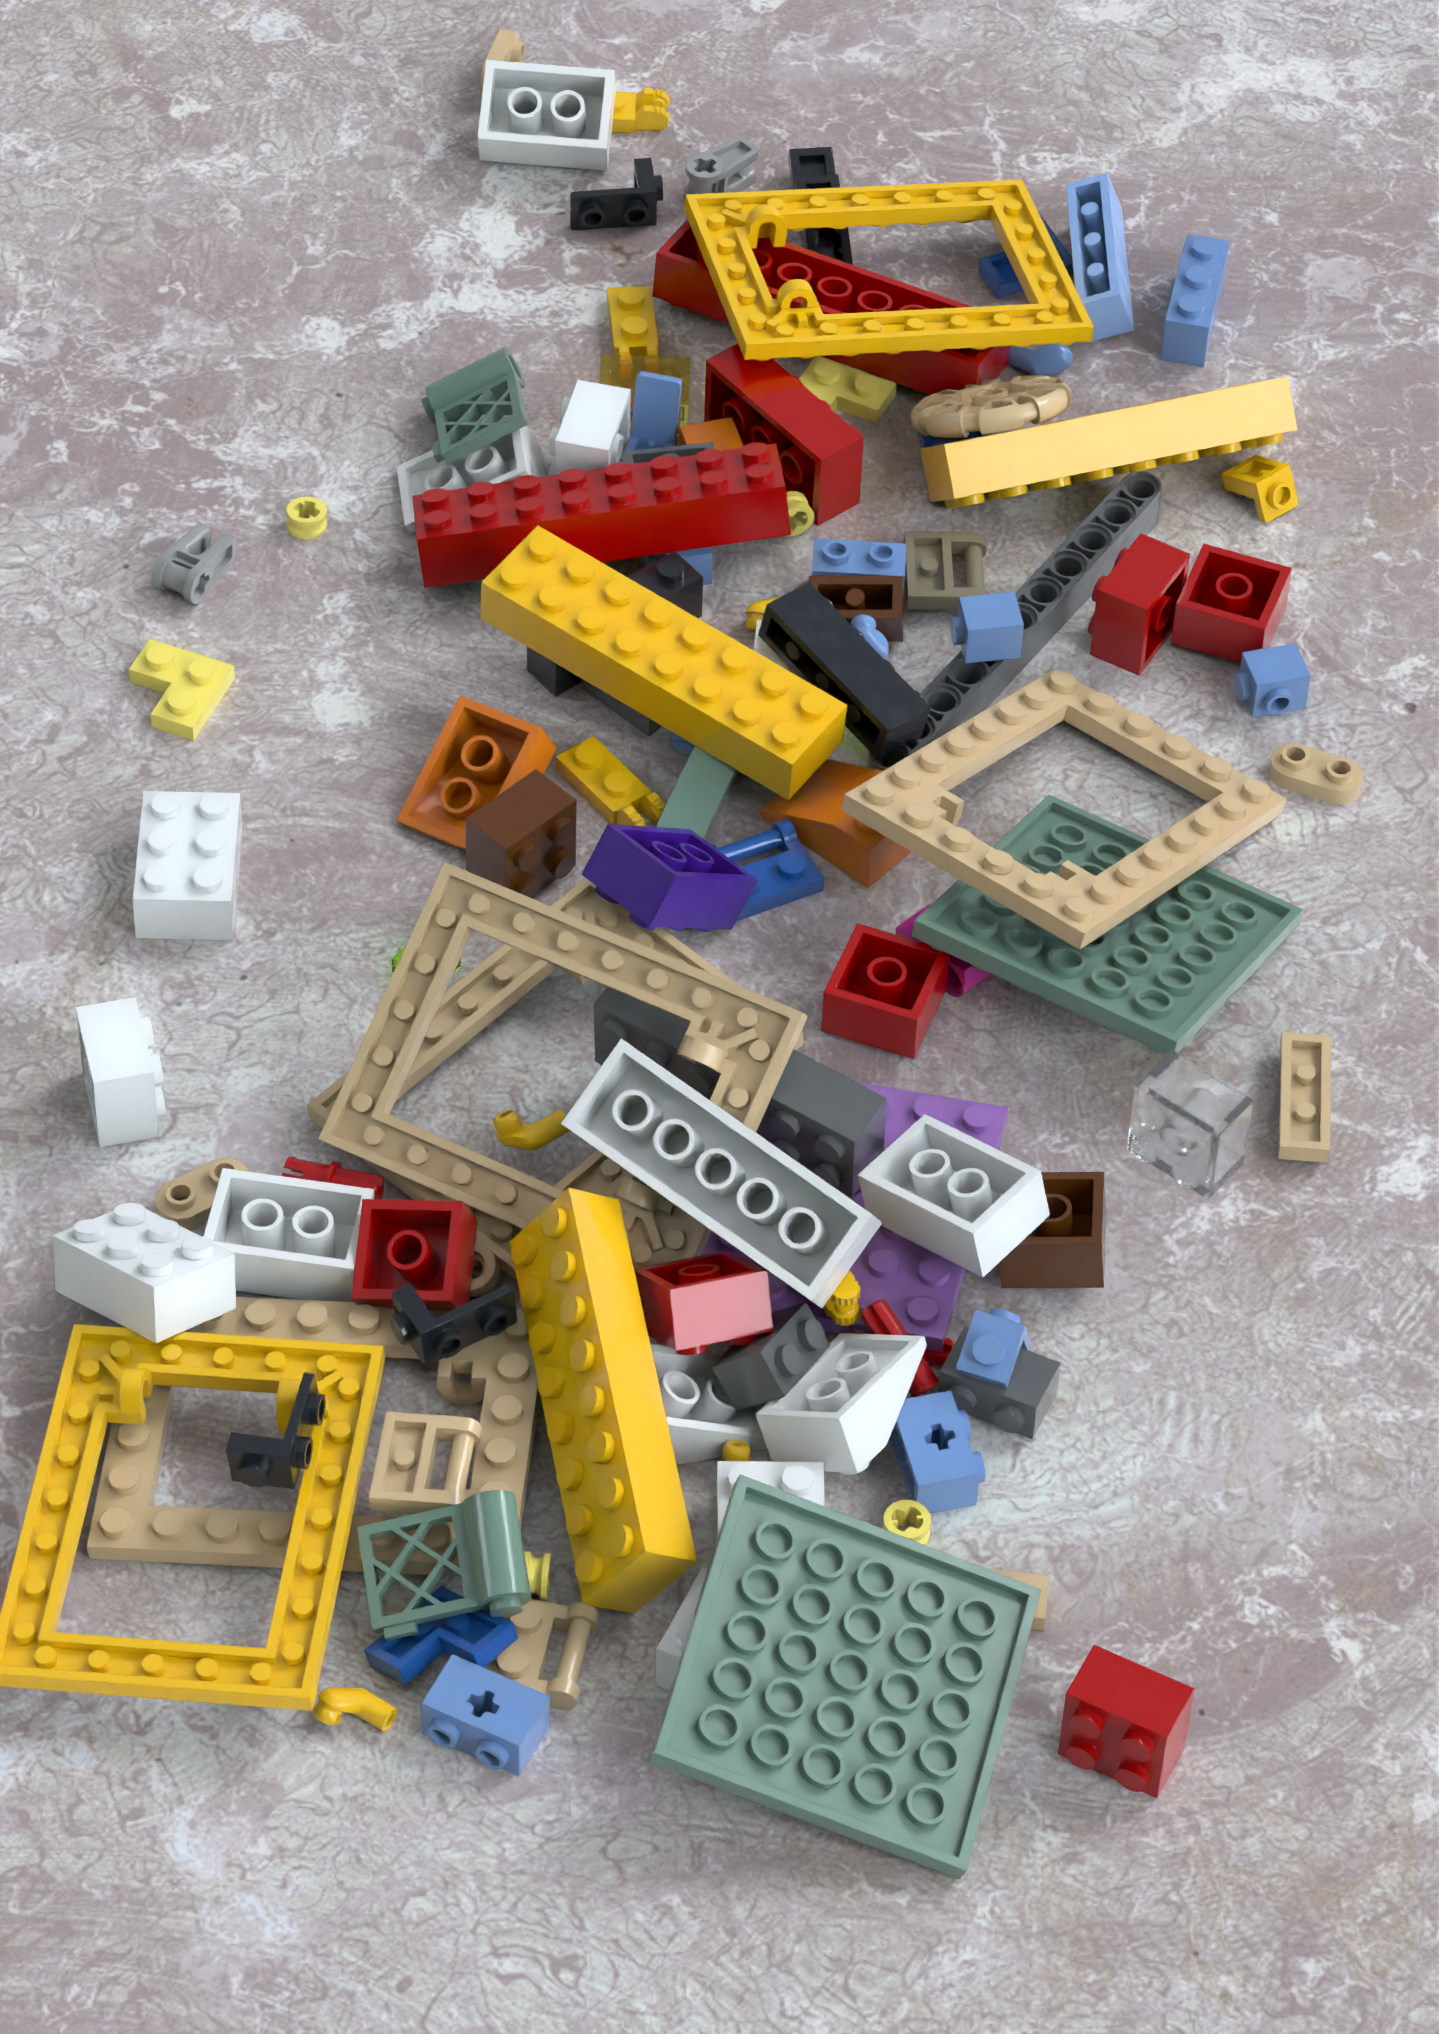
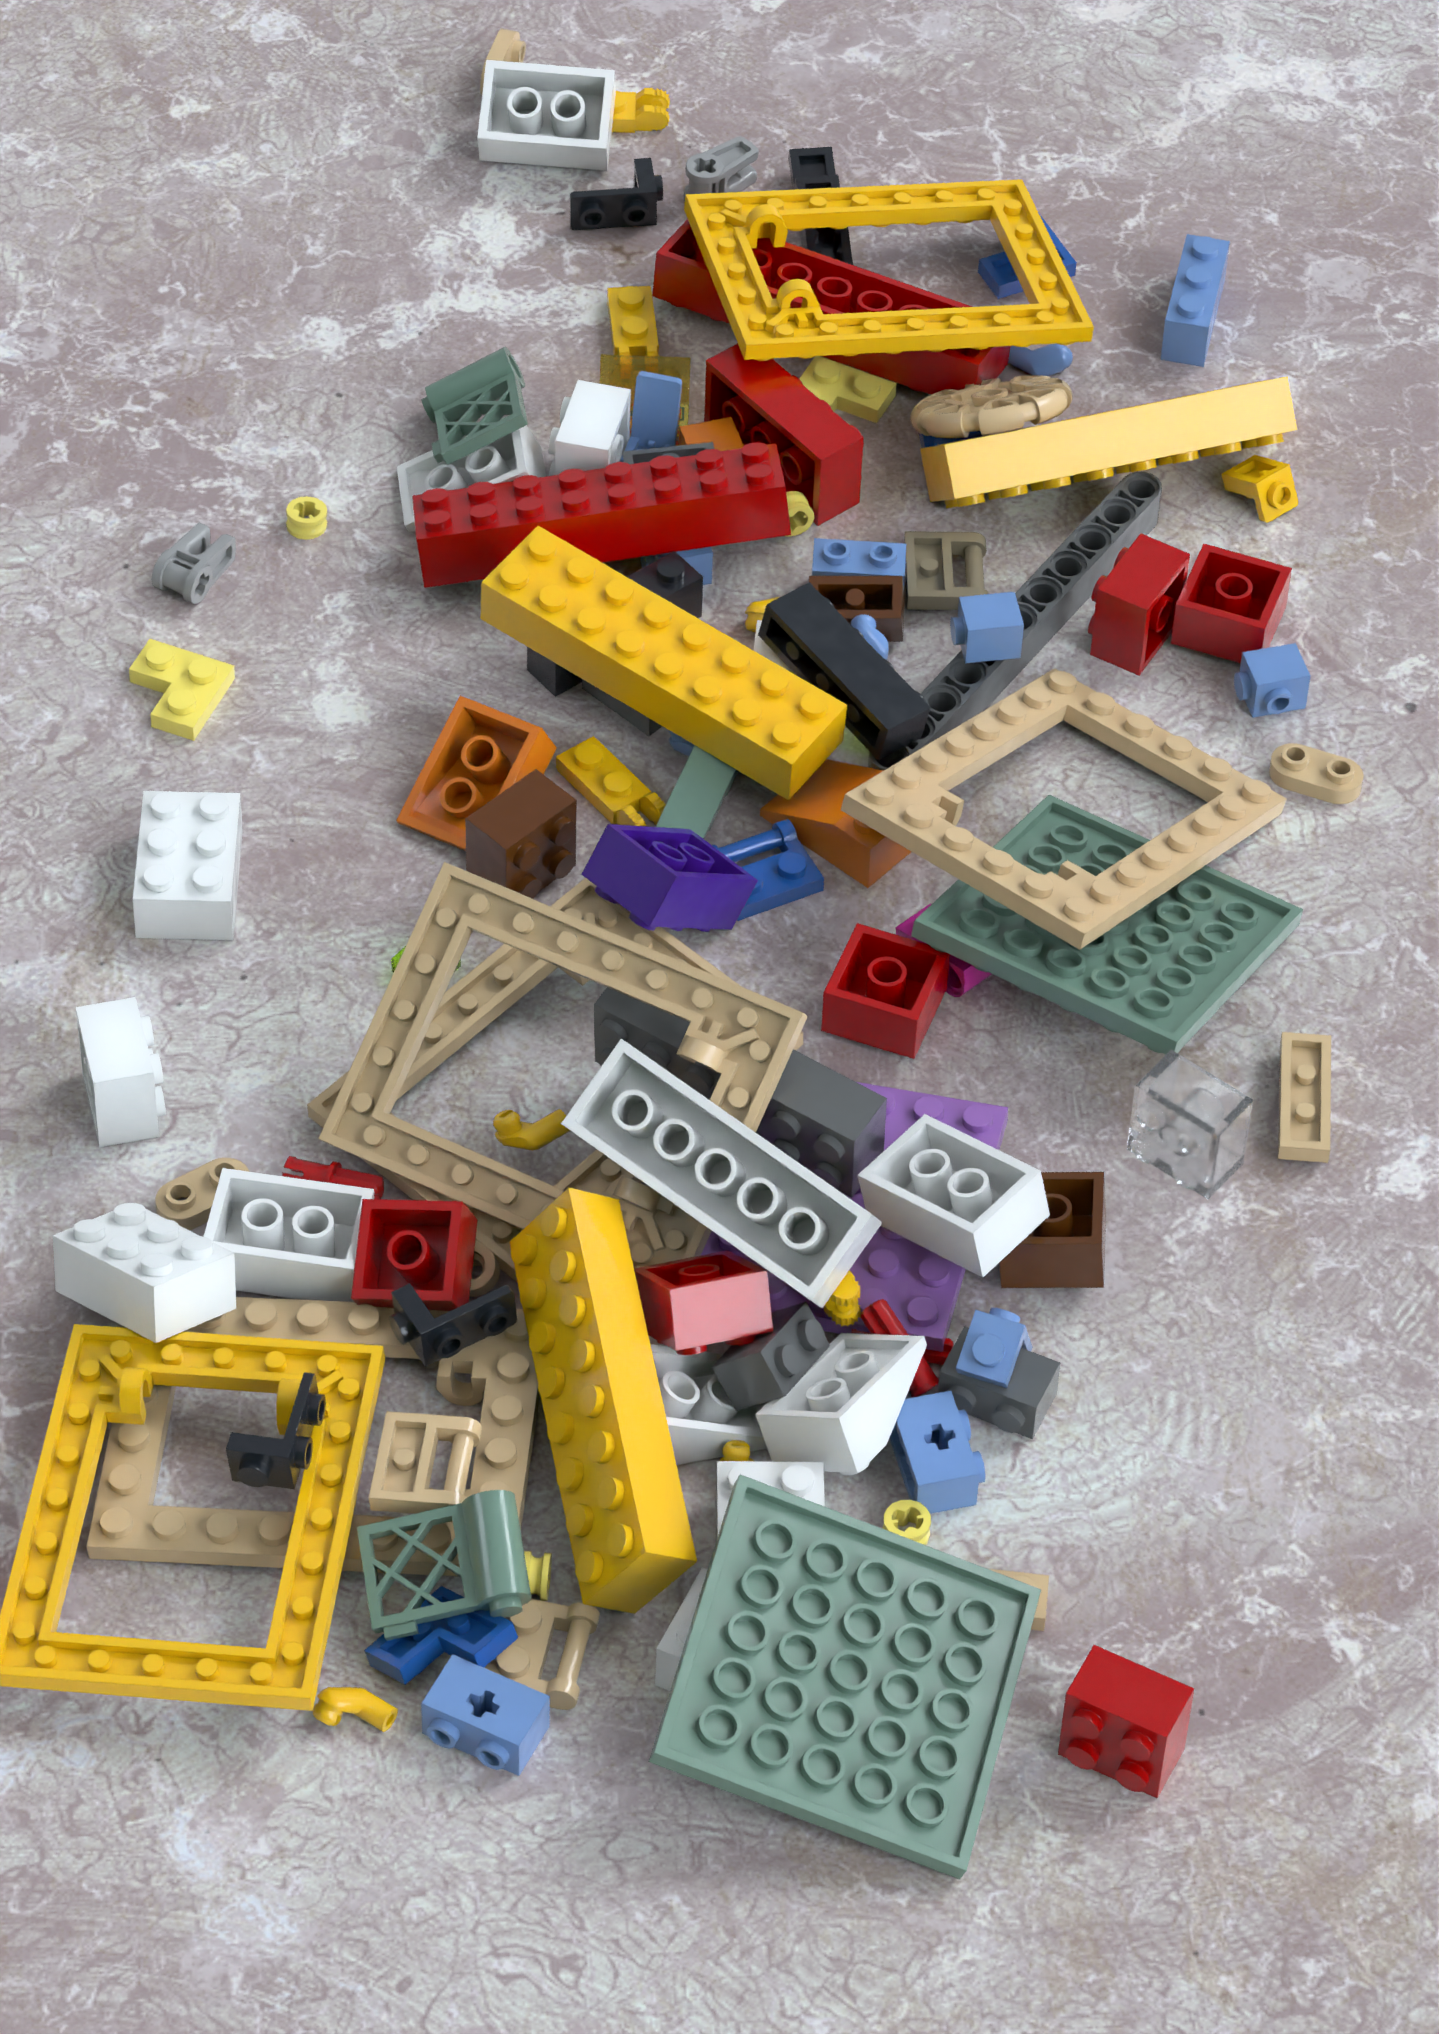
(1100, 255): light blue brick -> none

